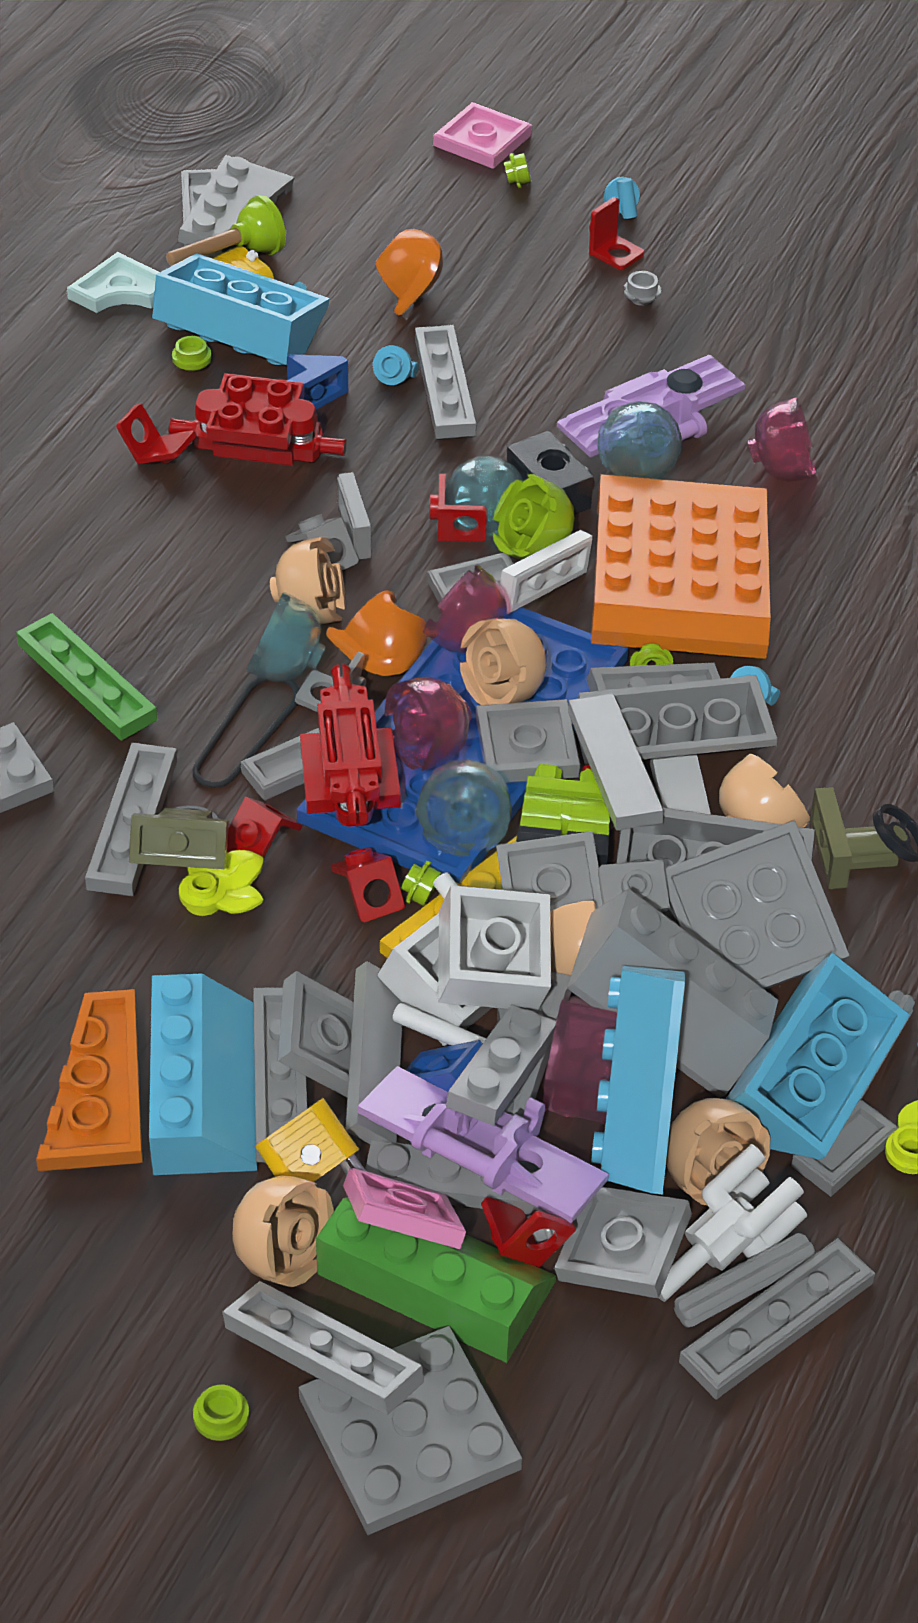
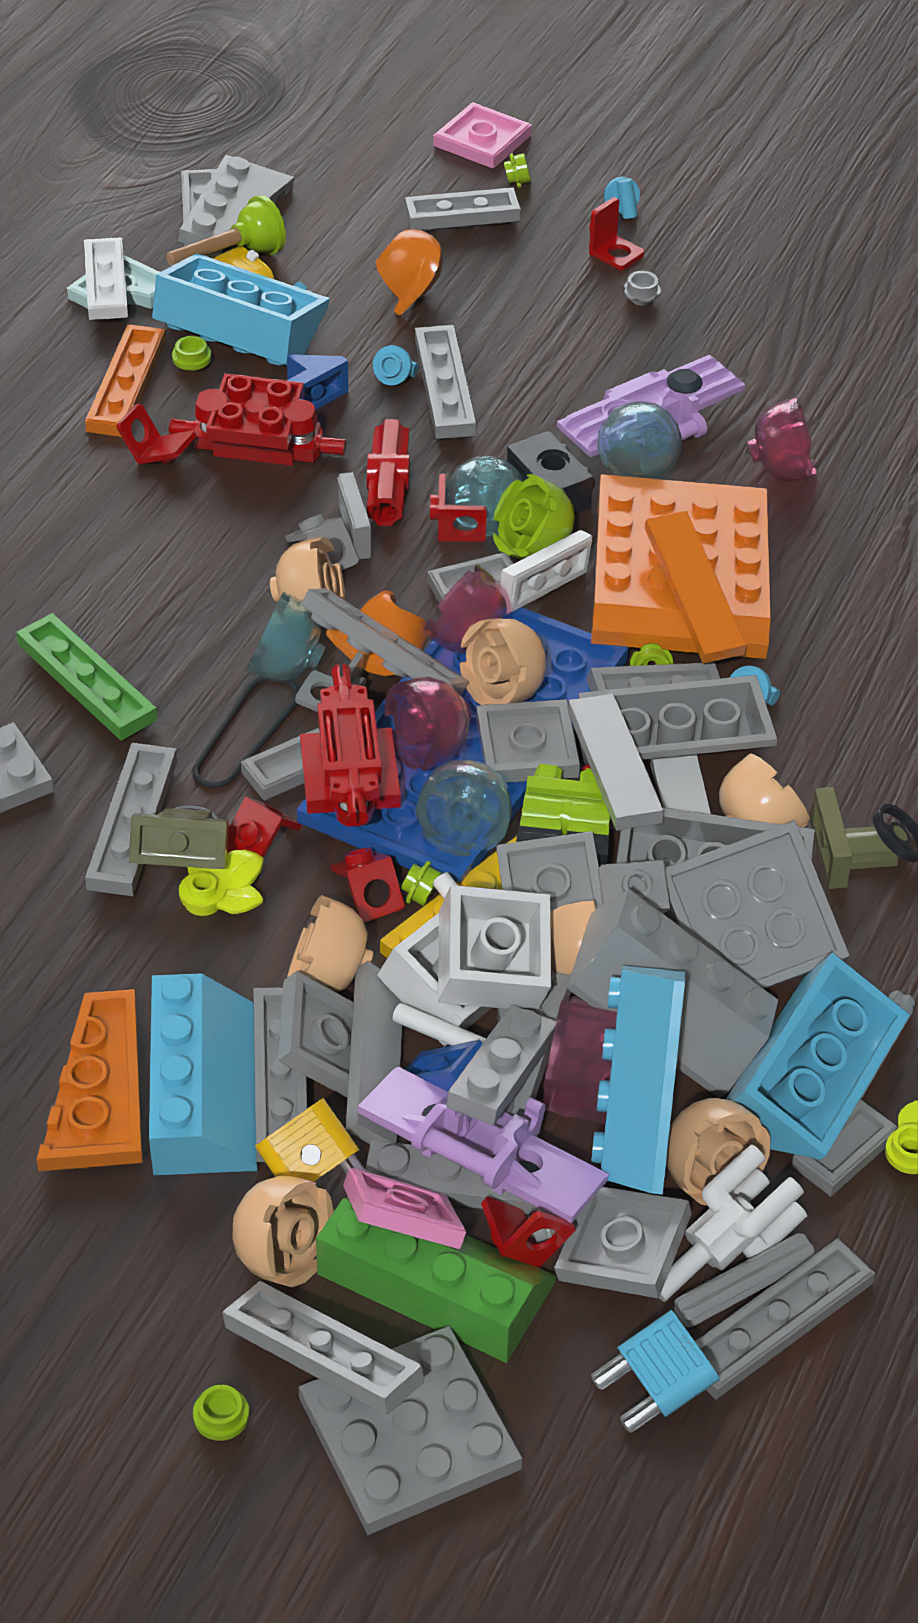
(105, 278): none -> white tile
(125, 378): none -> orange tile
(332, 946): none -> light nougat cylinder
(369, 635): none -> light grey plate
(388, 472): none -> red piece
(462, 209): none -> light grey plate
(665, 1364): none -> medium azure piece
(695, 587): none -> orange tile

